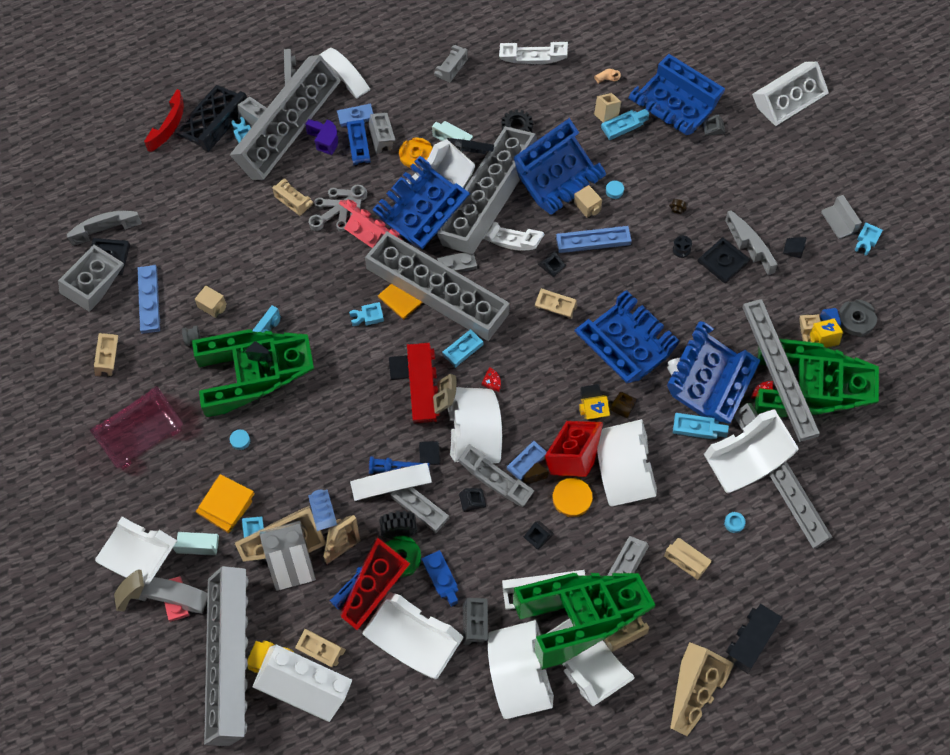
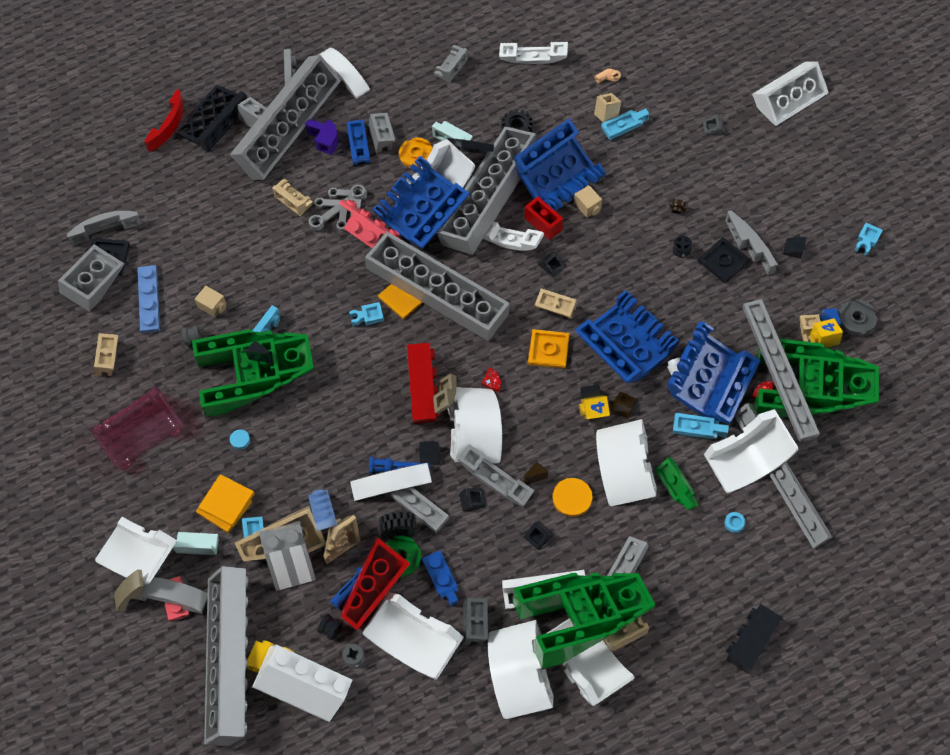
(241, 129): medium azure plate -> none
(319, 648): tan hinge -> none
(329, 627): none -> black wheel
(354, 113): medium blue plate -> none
(354, 660): none -> dark grey wheel
(399, 367): black slope -> none
(459, 262): light grey plate -> none
(462, 348): medium azure plate -> none
(526, 459): medium blue plate -> none
(543, 218): none -> red brick
(548, 349): none -> light orange tile
(574, 449): red slope -> none
(593, 239): medium blue plate -> none
(614, 189): medium azure tile -> none
(676, 484): none -> green hinge
(679, 95): blue slope -> none
(687, 558): tan panel -> none
(698, 678): tan wedge -> none
(842, 218): light grey panel -> none

